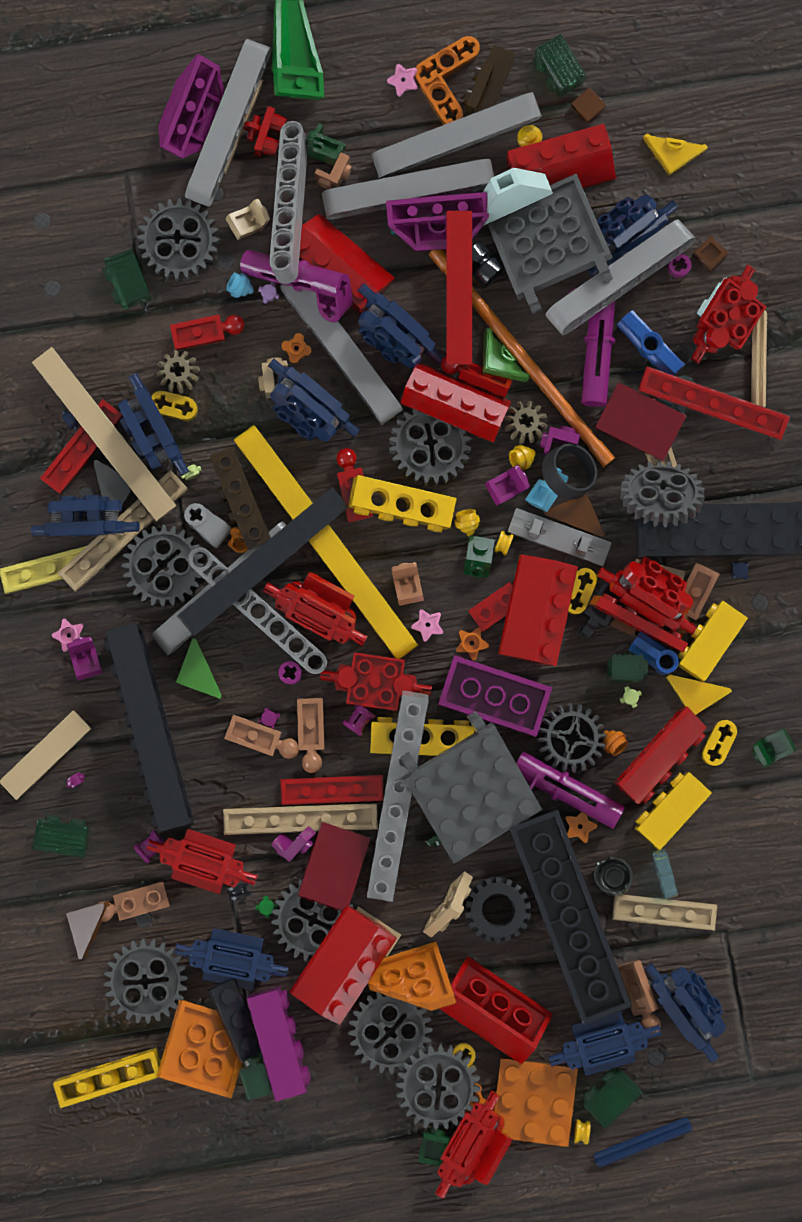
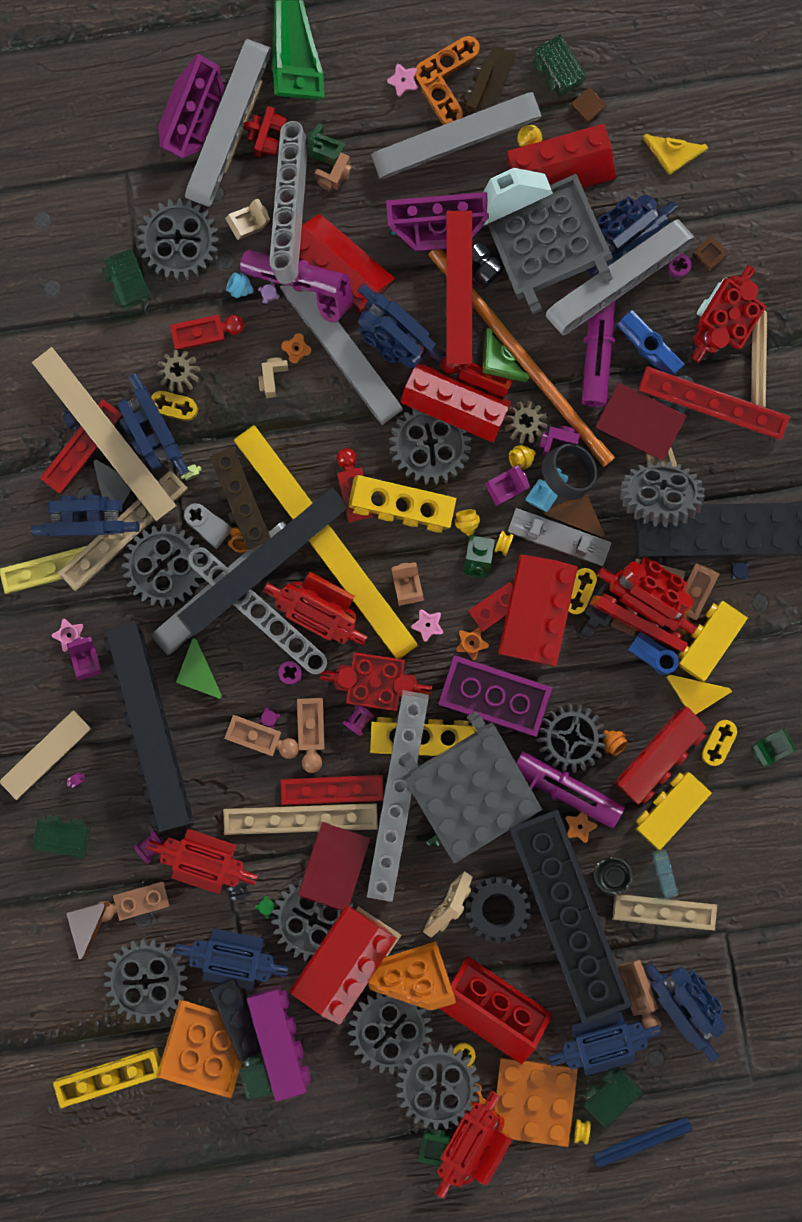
(288, 849): magenta bracket -> none
(307, 405): dark blue piece -> none
(441, 181): light grey beam -> none
(626, 668): clear green brick -> none
(630, 696): yellowish green piece -> none

